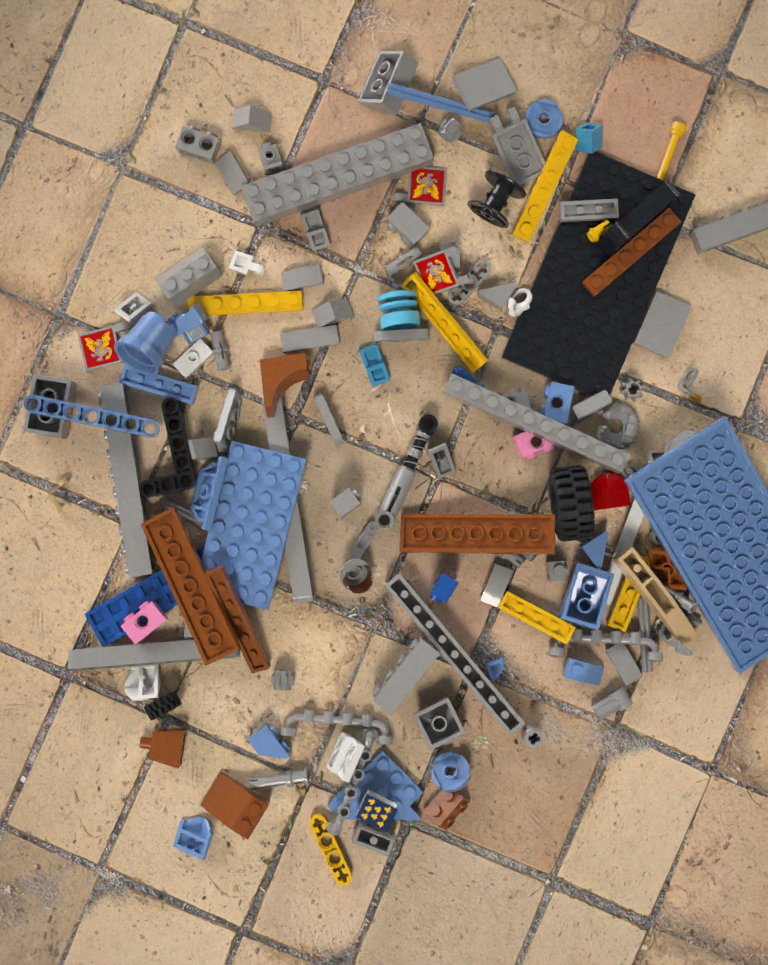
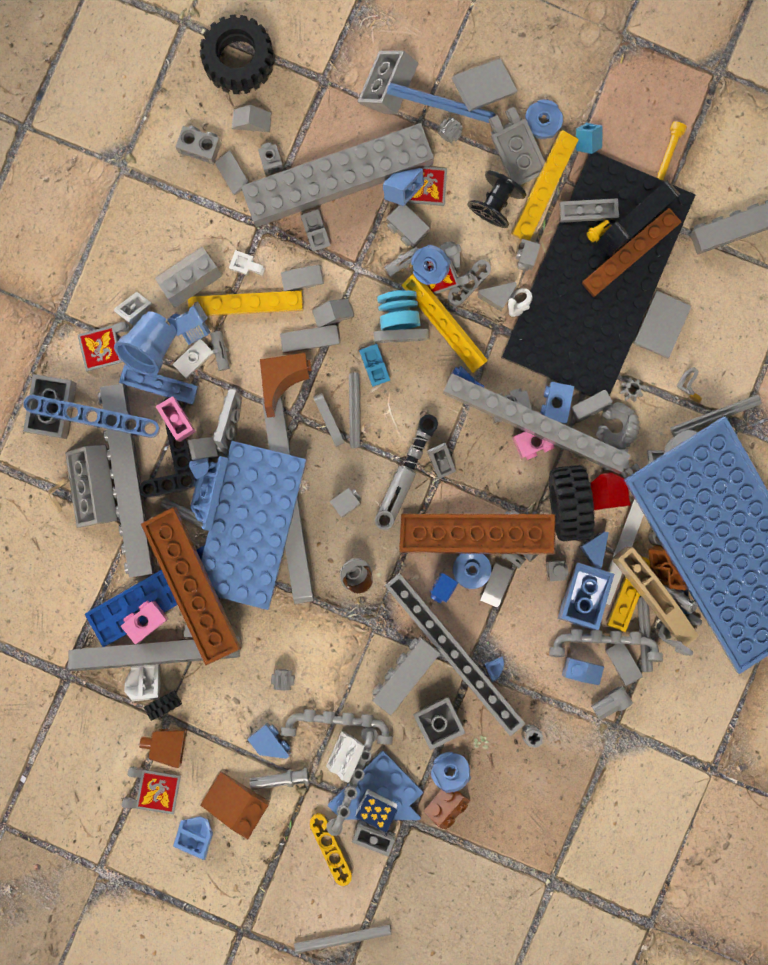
(91, 486): none -> light grey slope
(156, 791): none -> flag
(175, 419): none -> bright pink brick
(199, 467): none -> medium blue tile
(231, 31): none -> black tyre
(237, 616): dark orange plate -> none
(342, 939): none -> light grey piece
(354, 410): none -> light grey axle
(364, 540): light grey piece -> none
(403, 186): none -> medium blue slope
(439, 260): none -> medium blue plate
(472, 580): none -> medium blue dish
(527, 255): none -> light grey brick
(536, 617): yellow plate -> none
(715, 415): none -> light grey axle

